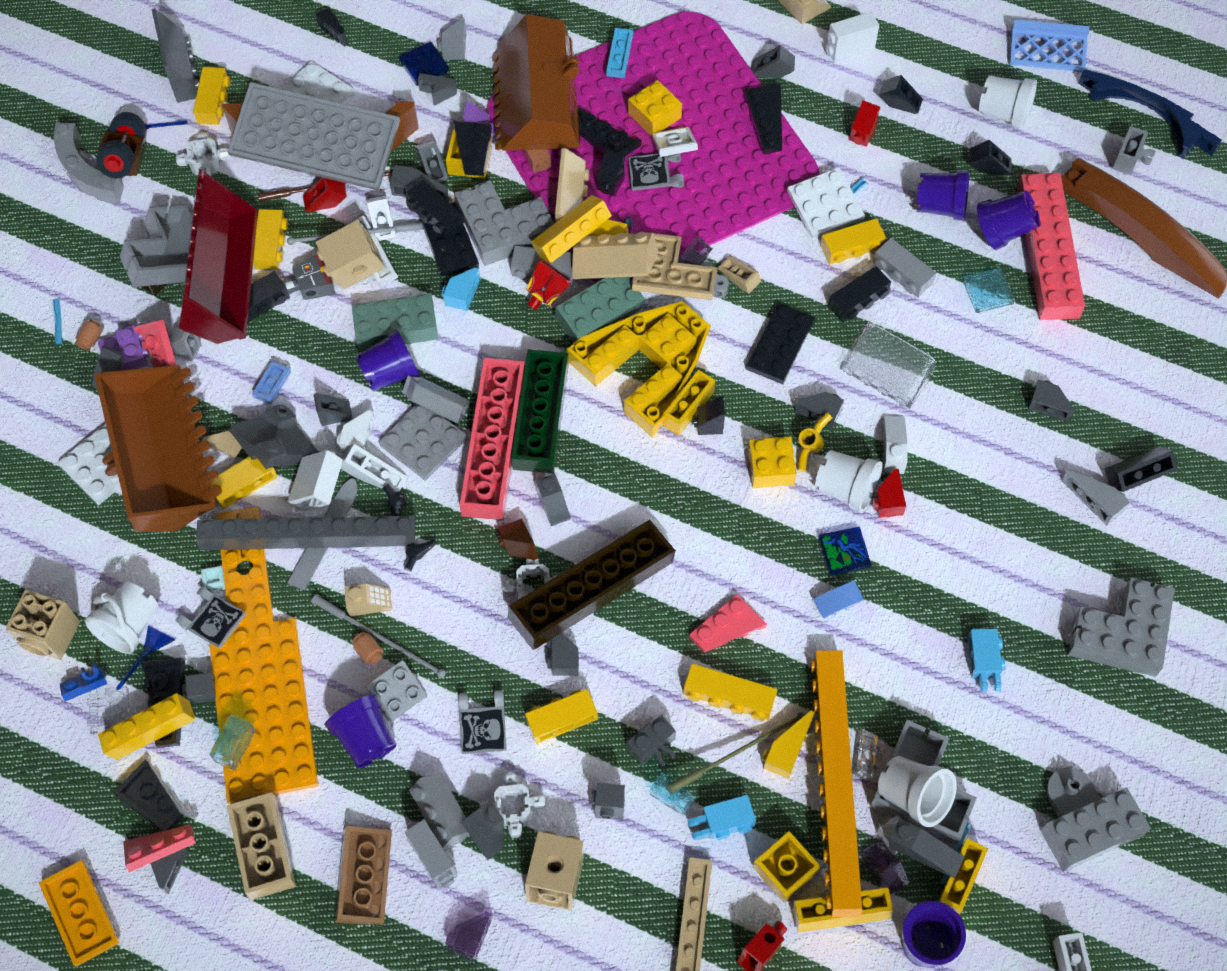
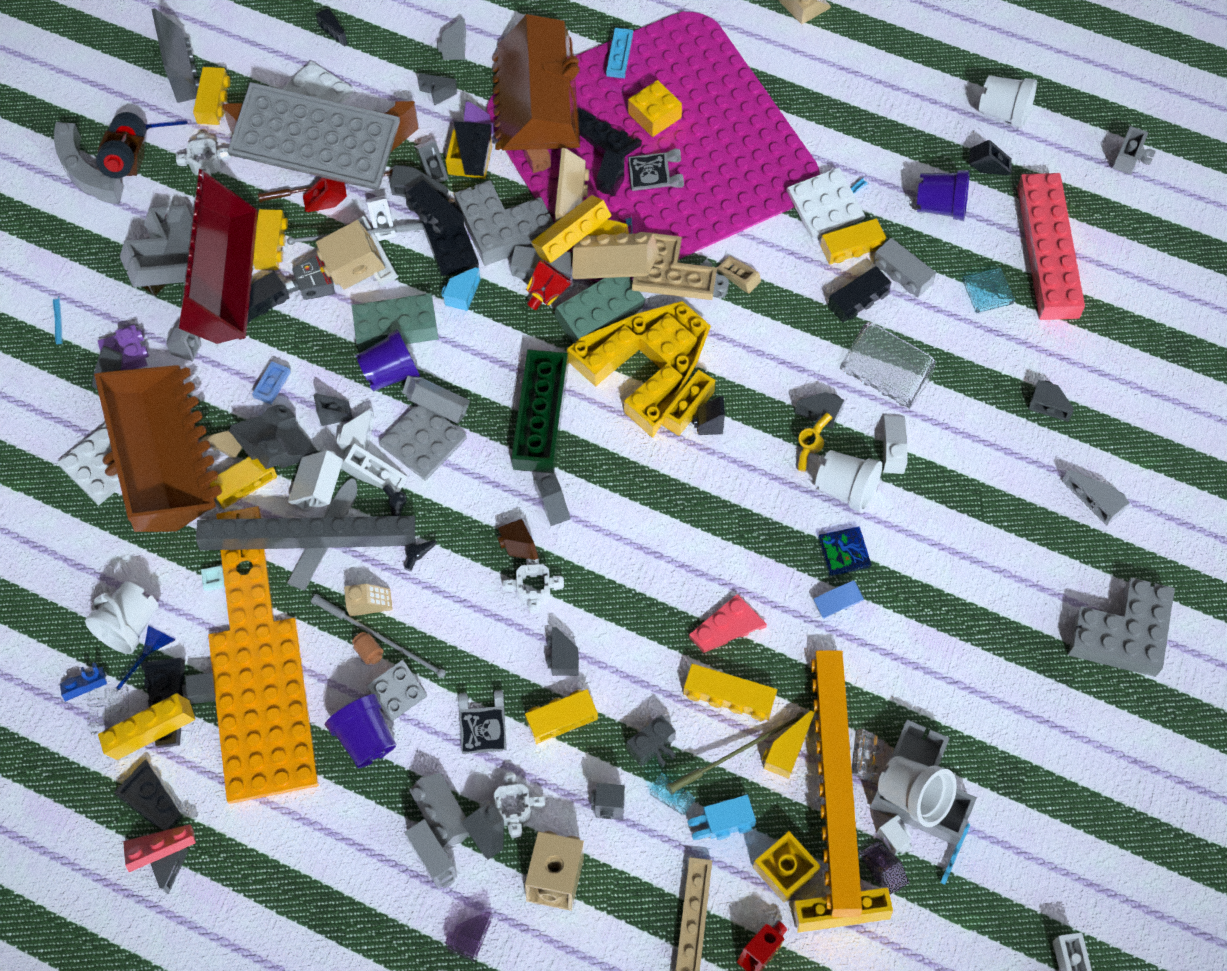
(42, 625): tan brick -> none
(79, 913): light orange plate -> none
(88, 334): nougat brick -> none
(157, 342): coral wing -> none
(215, 620): flag -> none
(232, 742): clear light blue brick -> none
(248, 840): tan brick -> none
(363, 876): medium nougat slope -> none
(424, 61): clear blue plate -> none
(492, 440): coral brick -> none
(590, 584): dark brown brick -> none
(674, 141): white tile -> none
(696, 252): clear purple slope -> none
(766, 114): black wing -> none
(772, 462): yellow brick -> none
(774, 63): dark grey slope -> none
(780, 343): black plate -> none
(852, 36): white brick -> none
(865, 123): red slope -> none
(890, 497): red slope -> none
(900, 95): black slope -> none
(925, 848): dark grey slope -> none
(945, 928): dark purple piece -> none
(958, 889): yellow brick -> none
(986, 657): medium azure hinge -> none
(1007, 218): dark purple piece -> none
(1048, 31): light blue fence -> none
(1087, 823): light grey brick -> none
(1141, 469): black brick -> none
(1147, 225): dark orange slope -> none
(1179, 119): dark blue slope -> none

